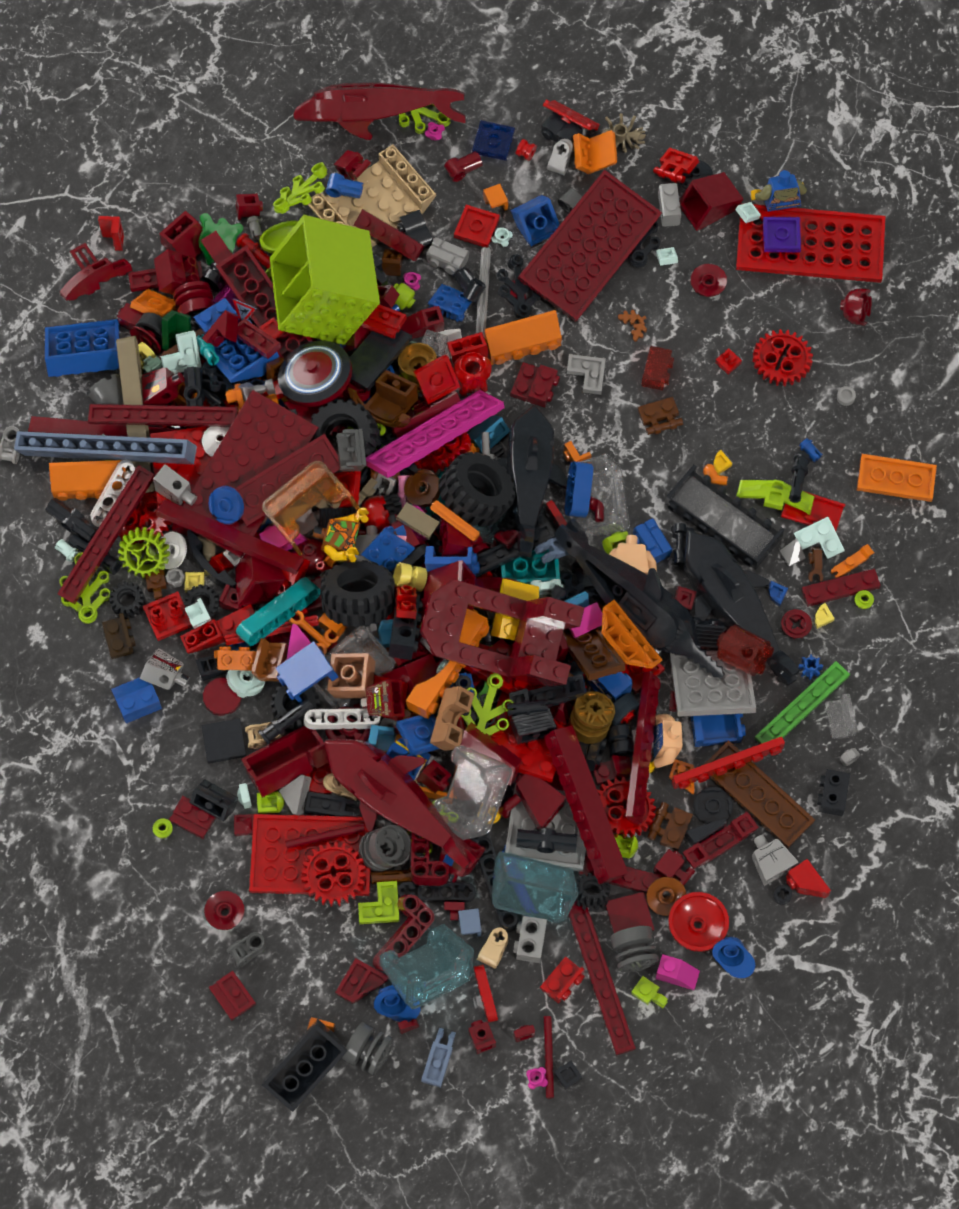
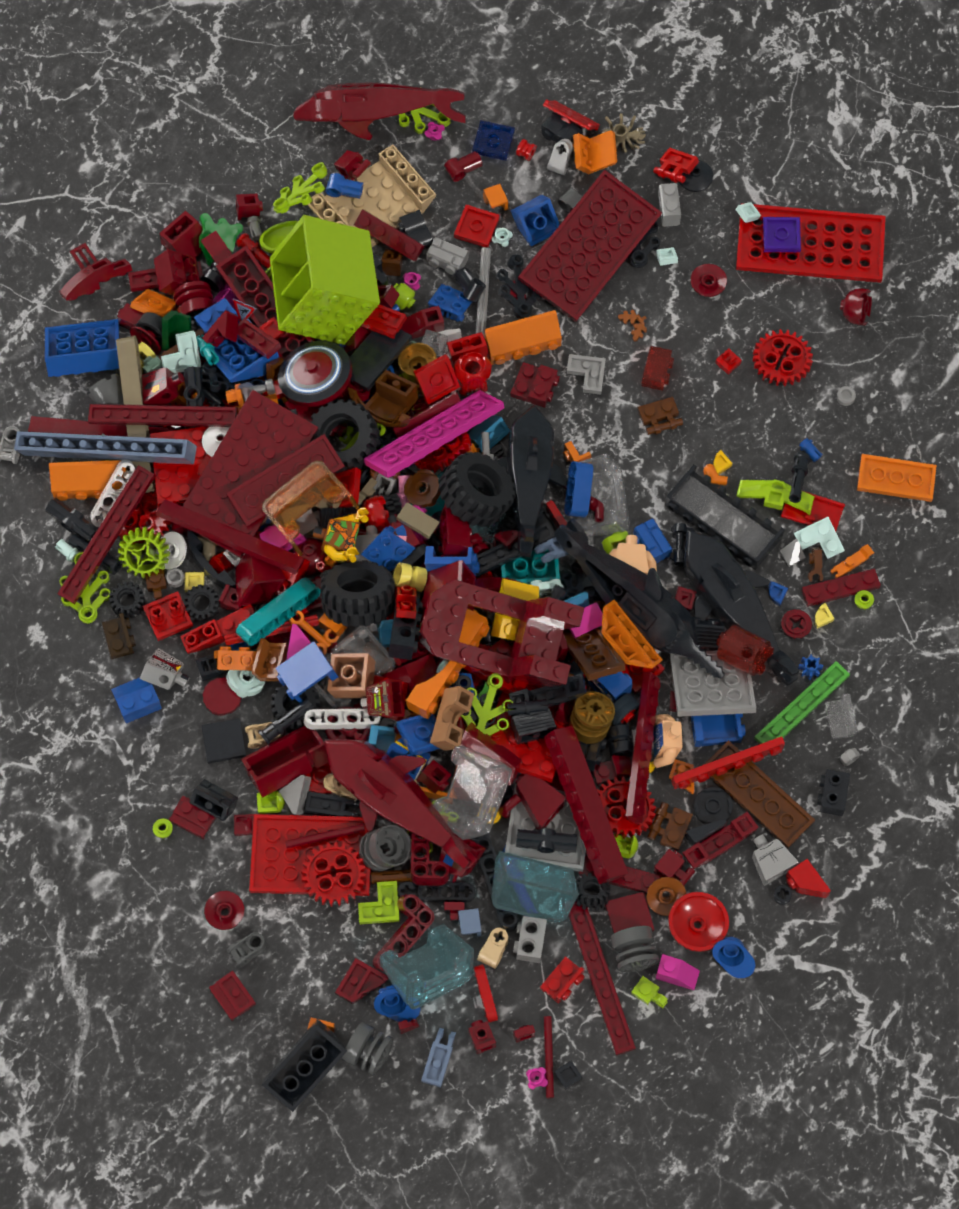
(112, 227): red panel -> none
(173, 486): light grey torso -> none
(198, 613): light aqua panel -> none
(226, 504): blue tile -> none
(243, 796): light aqua tile -> none
(351, 450): dark grey hinge -> none
(454, 520): orange axle -> none
(709, 200): dark red slope -> none
(780, 192): torso -> none

